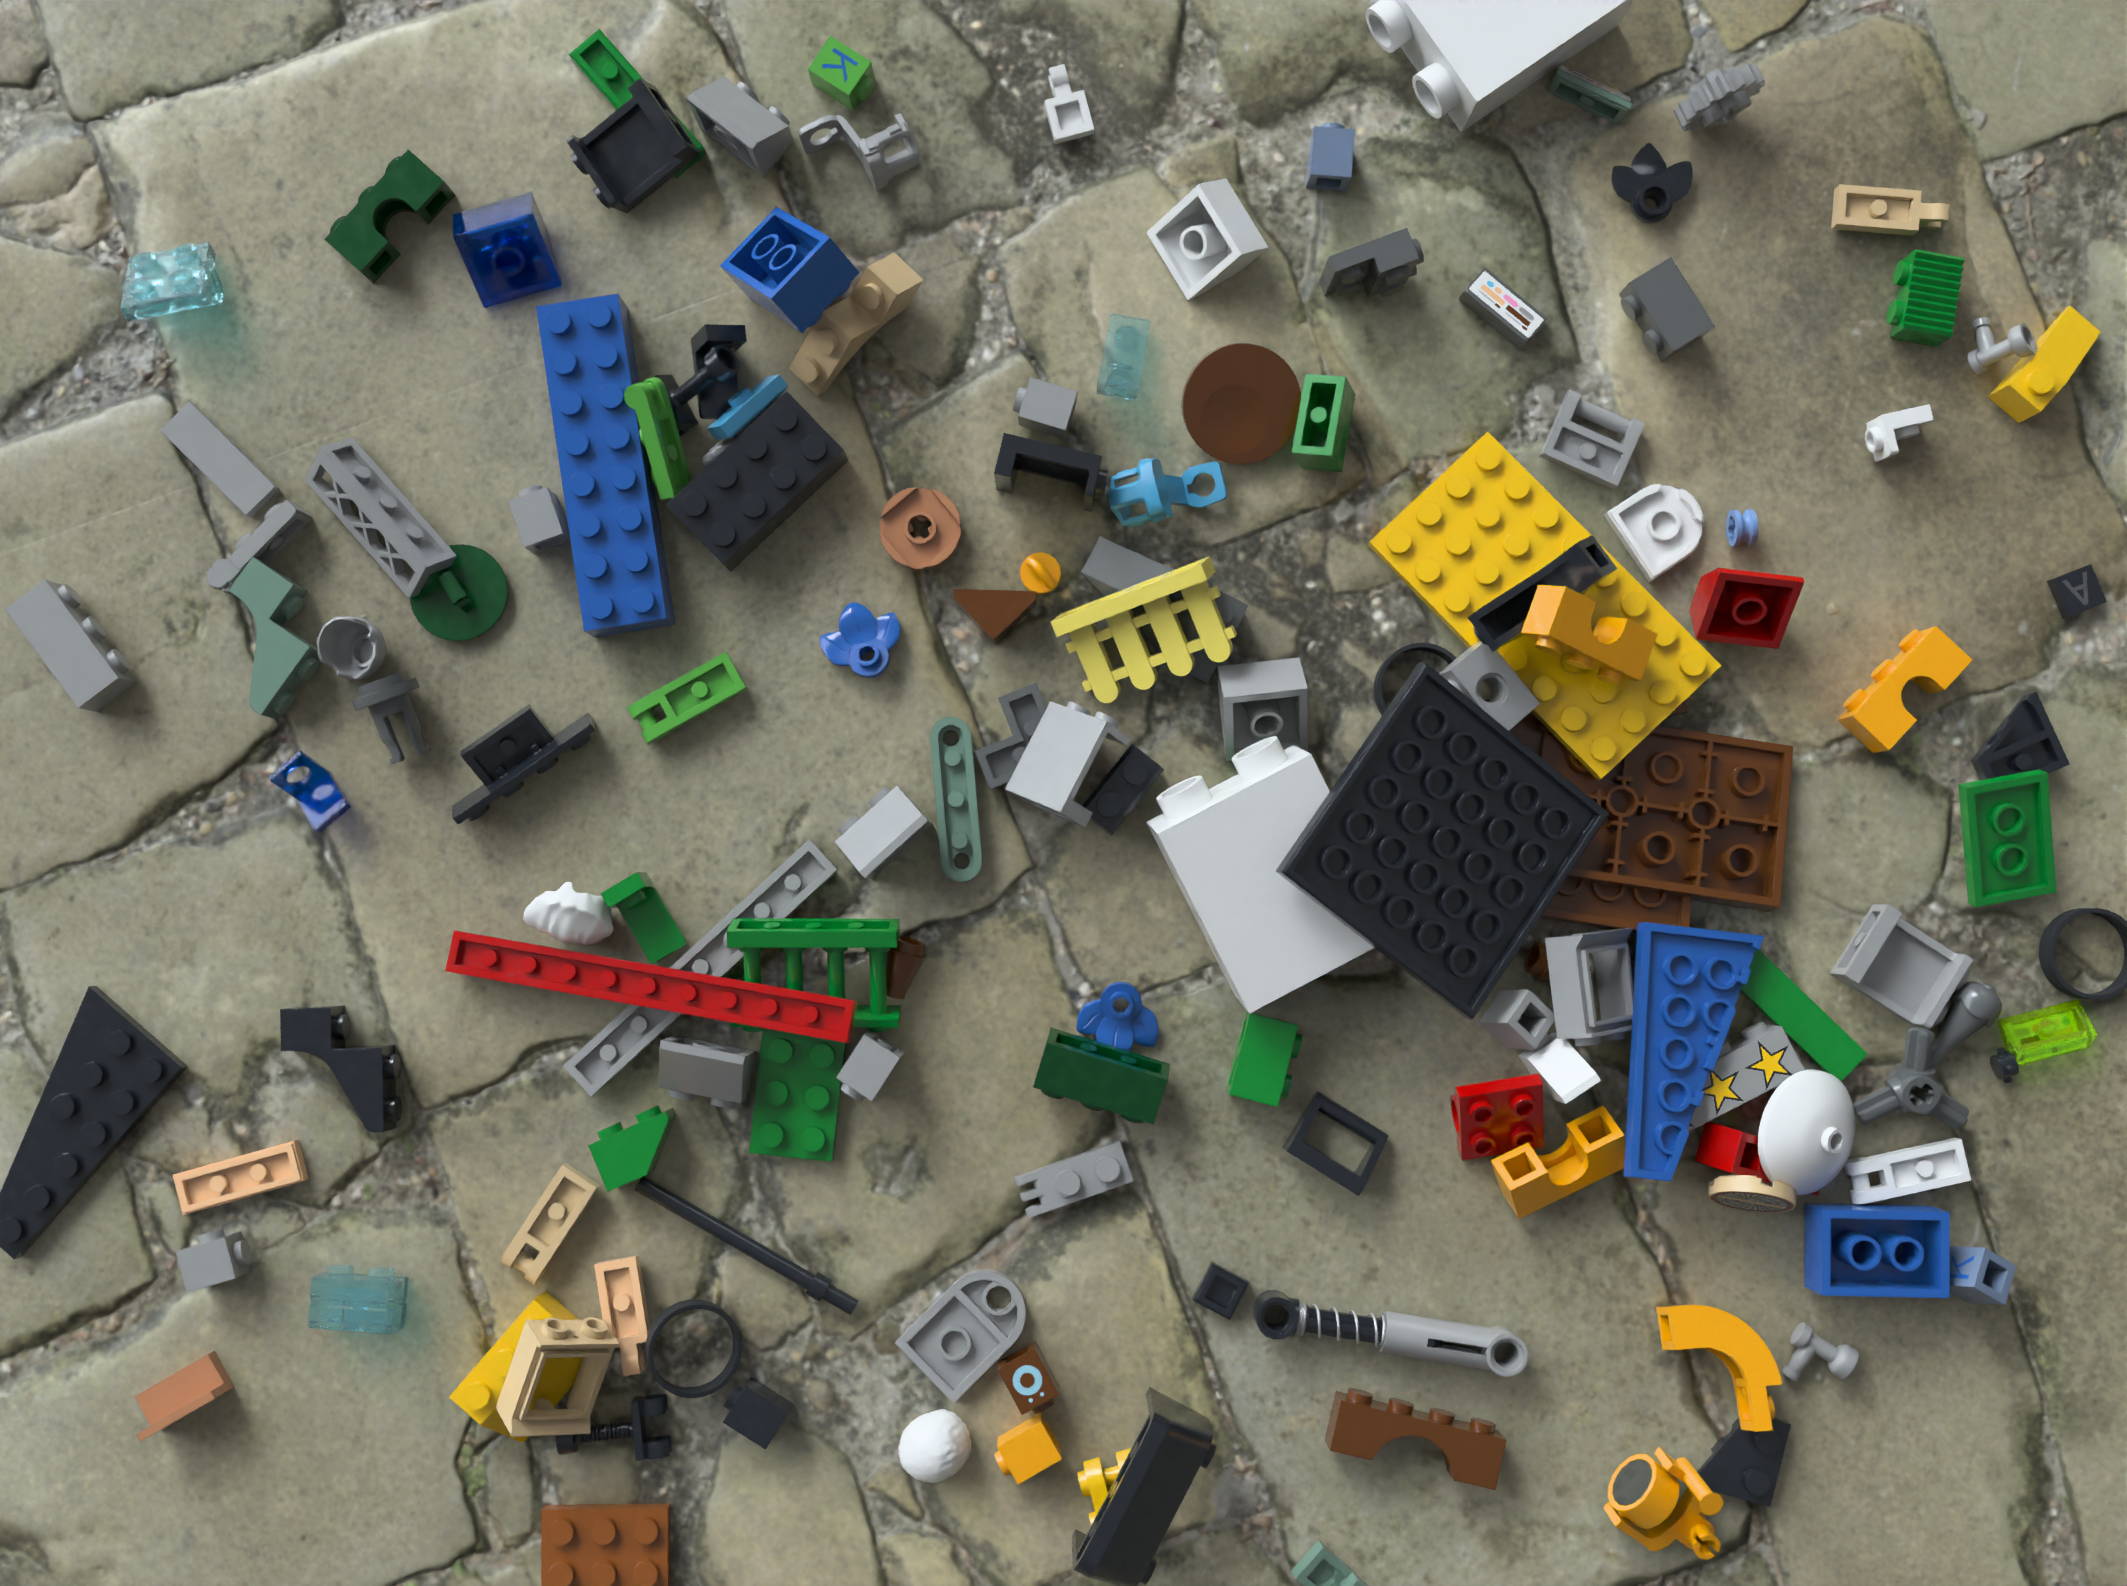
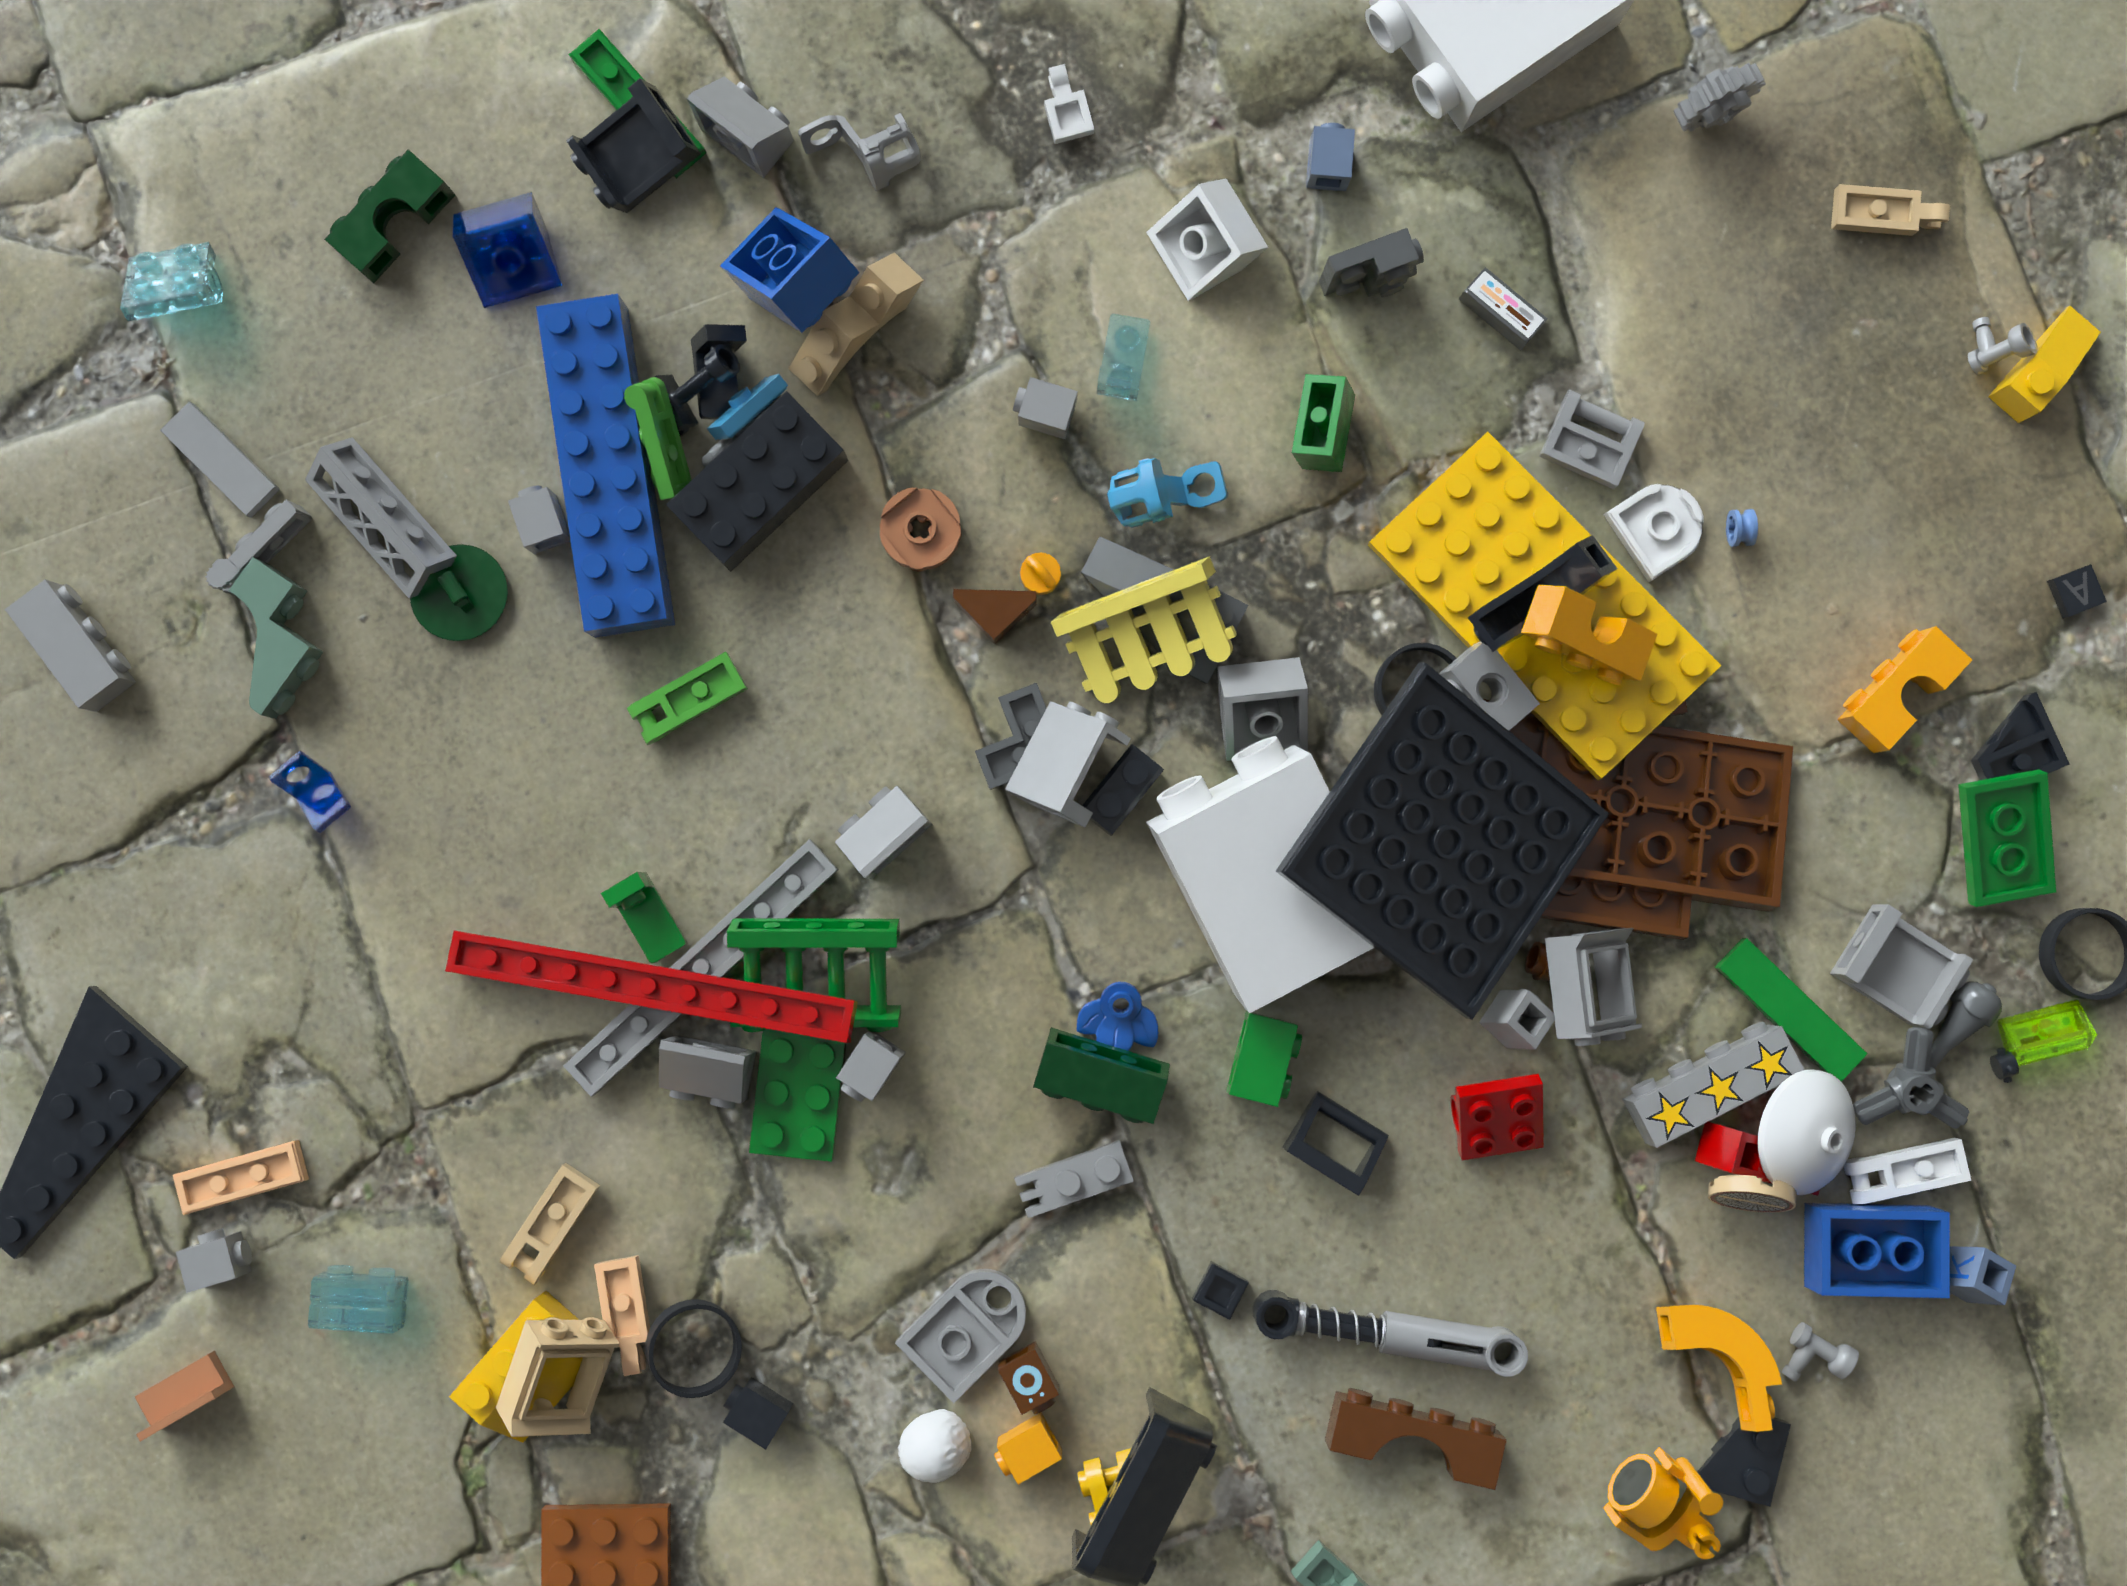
(351, 647): light grey hair -> none
(363, 1072): black arch -> none
(387, 698): dark grey piece -> none
(514, 753): black bracket -> none
(570, 916): white hair -> none
(632, 1151): green slope -> none
(645, 1448): black bar -> none
(817, 1285): black bar -> none
(842, 73): bright green brick -> none
(859, 635): blue plate -> none
(903, 965): reddish brown cone -> none
(956, 799): sand green plate -> none
(1051, 462): black panel -> none
(1241, 403): reddish brown piece -> none
(1560, 1069): white slope -> none
(1589, 94): sand green slope -> none
(1590, 1153): light orange arch -> none
(1652, 180): black plate -> none
(1665, 310): dark grey brick -> none
(1679, 1023): blue wing -> none
(1744, 607): red slope -> none
(1893, 426): white bracket -> none
(1925, 297): green brick -> none

